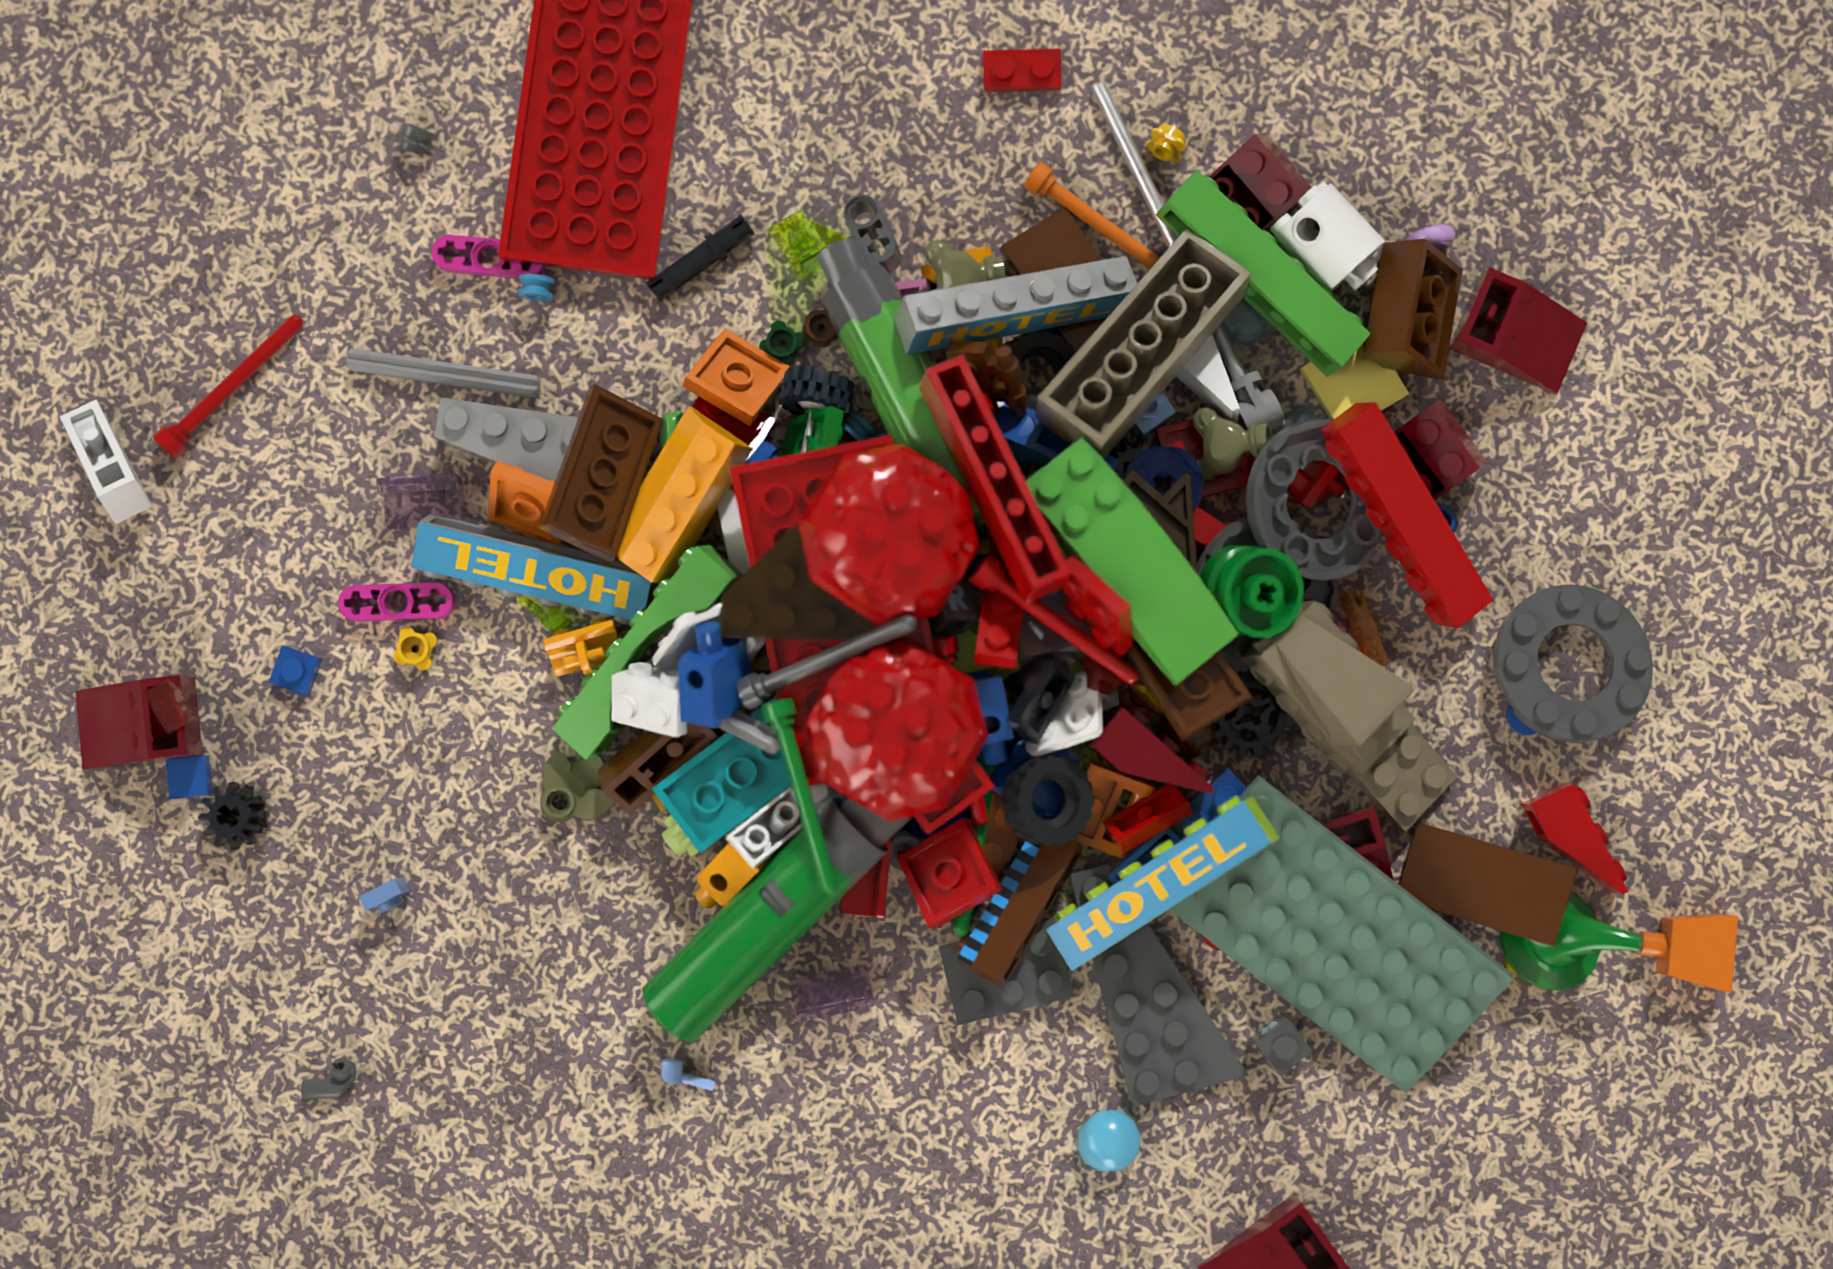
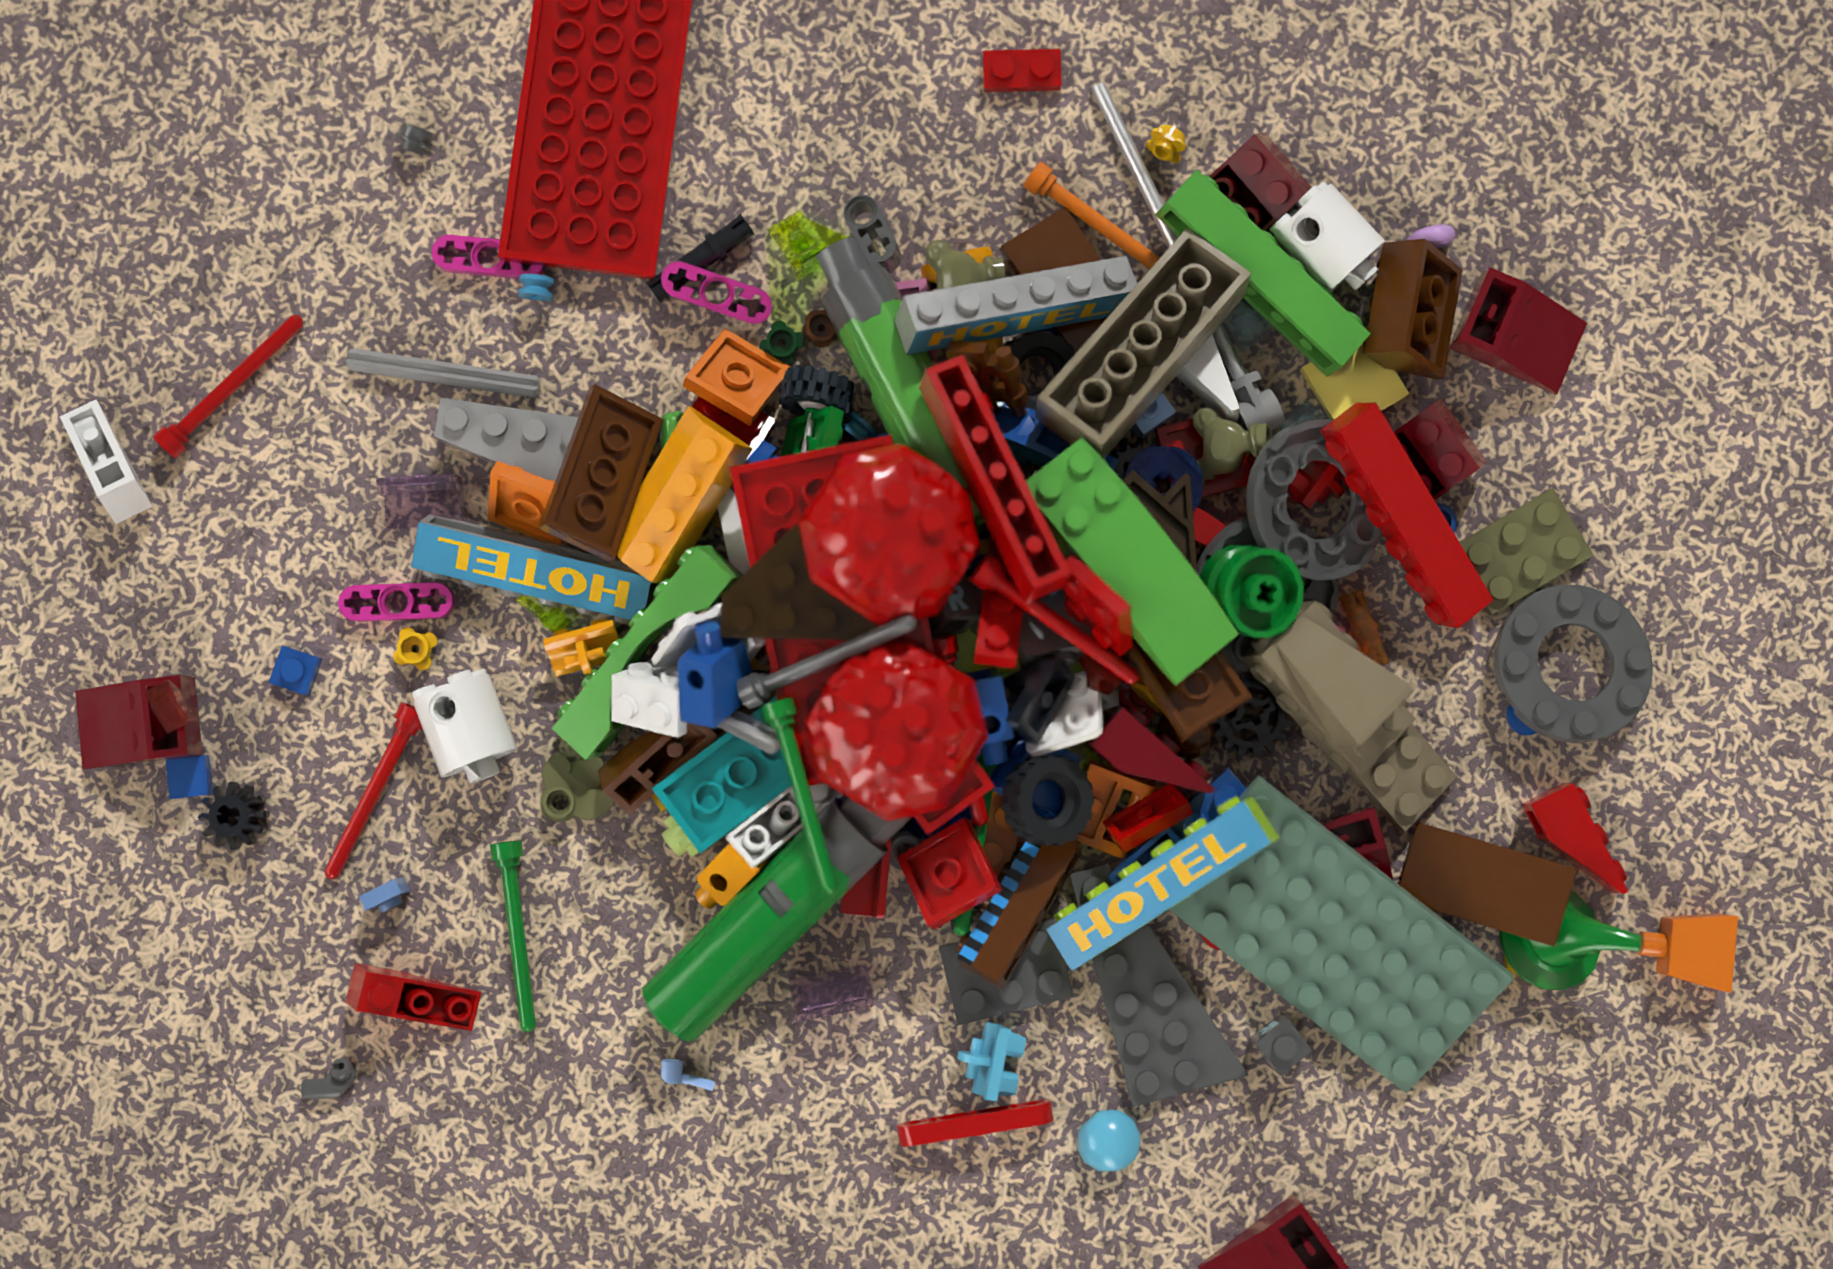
(407, 725): none -> red piece
(411, 997): none -> red slope
(465, 725): none -> white cylinder
(507, 858): none -> green piece
(740, 310): none -> dark pink beam
(975, 1123): none -> red beam
(988, 1058): none -> medium azure hips
(1525, 549): none -> olive plate

